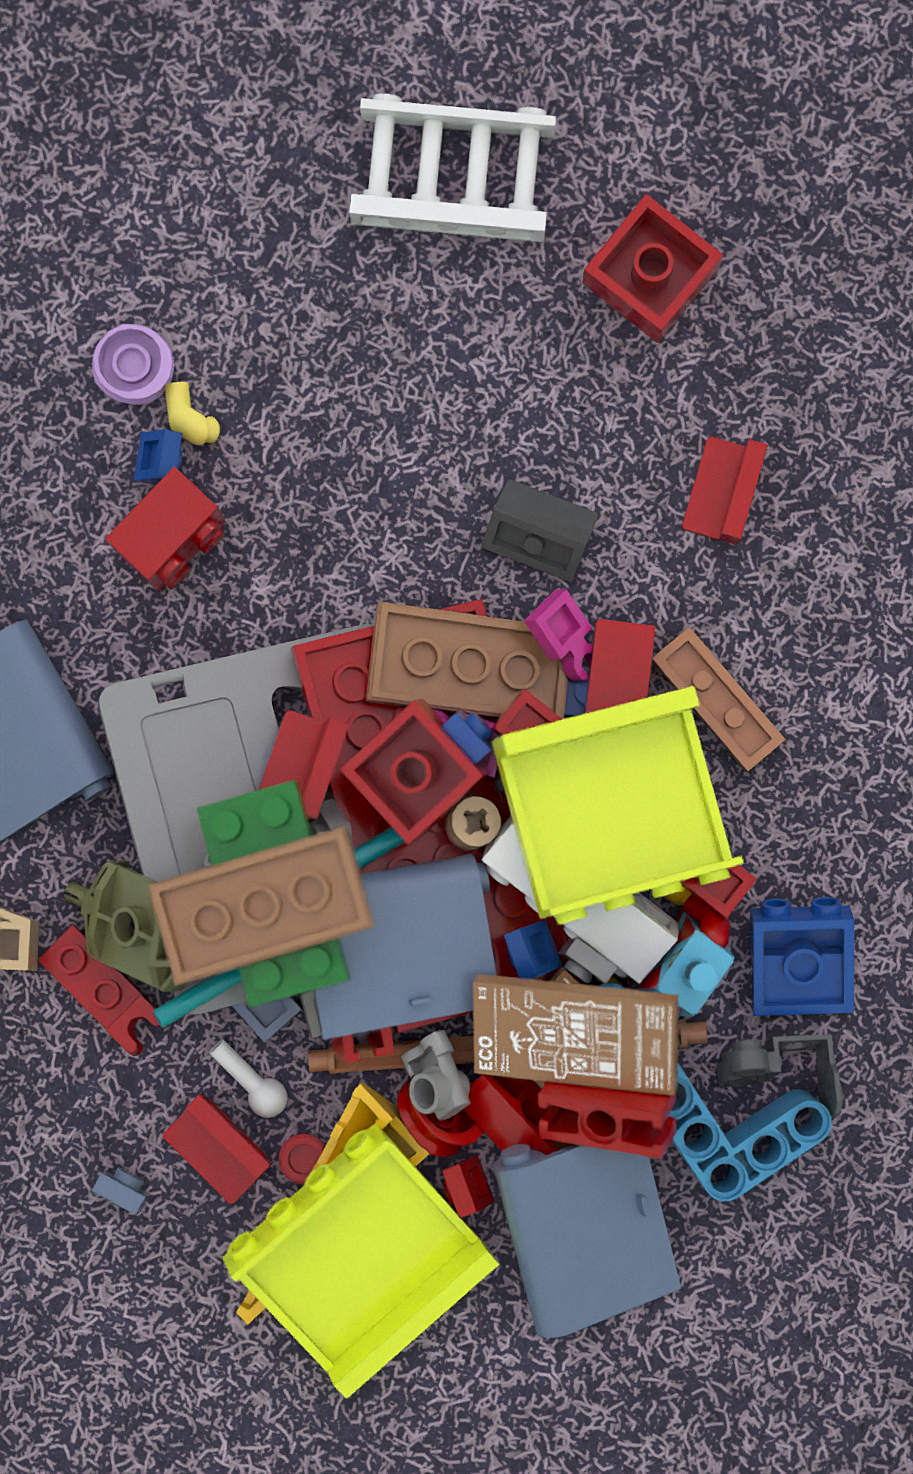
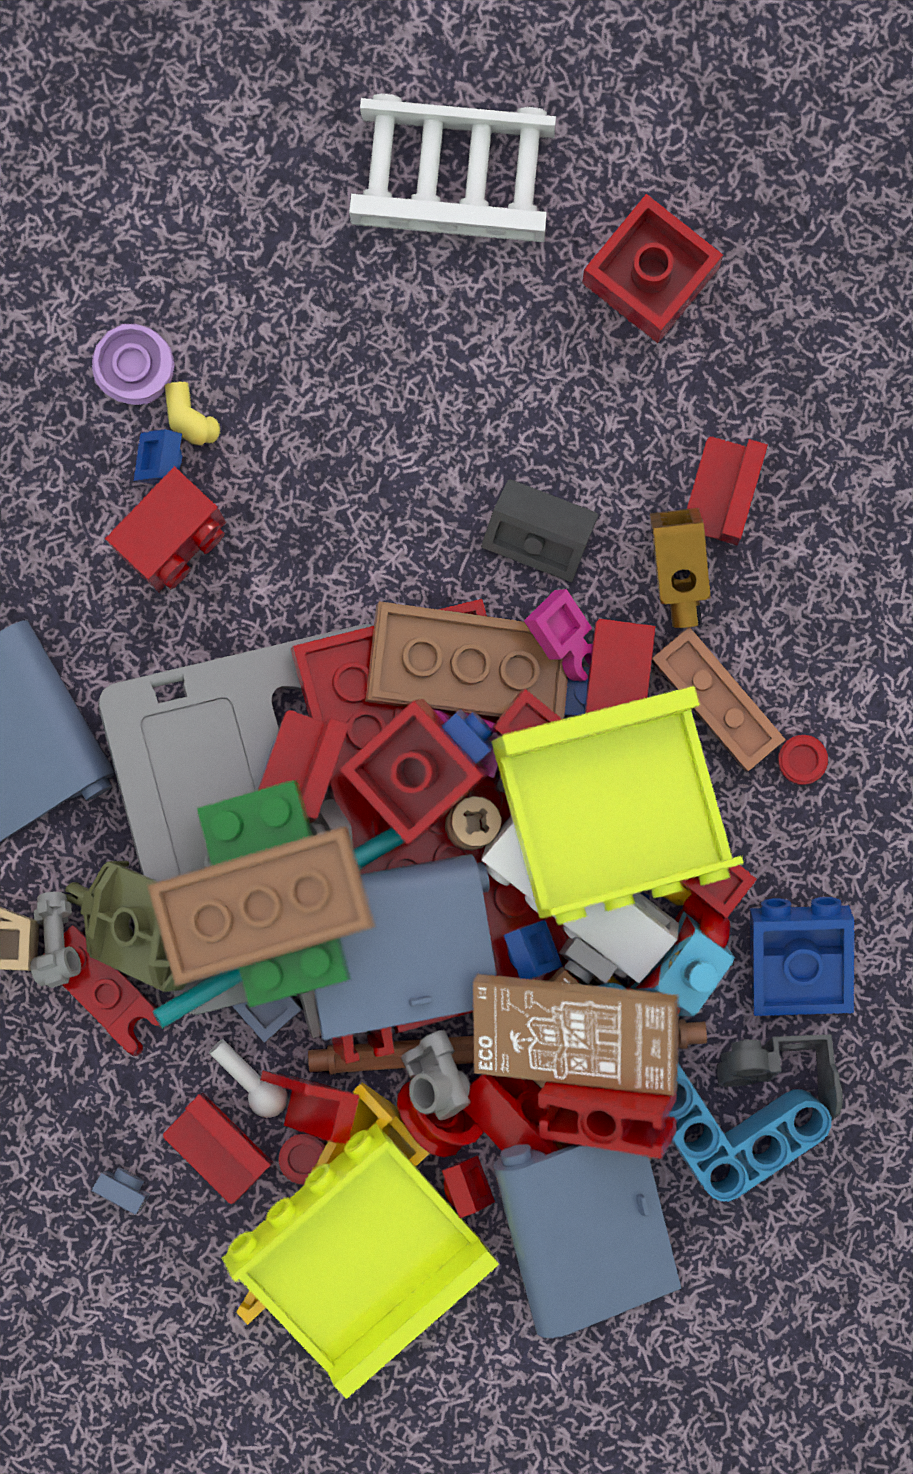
(59, 961): none -> light grey bar
(317, 1107): none -> red panel
(681, 545): none -> pearl gold torso
(802, 759): none -> red tile

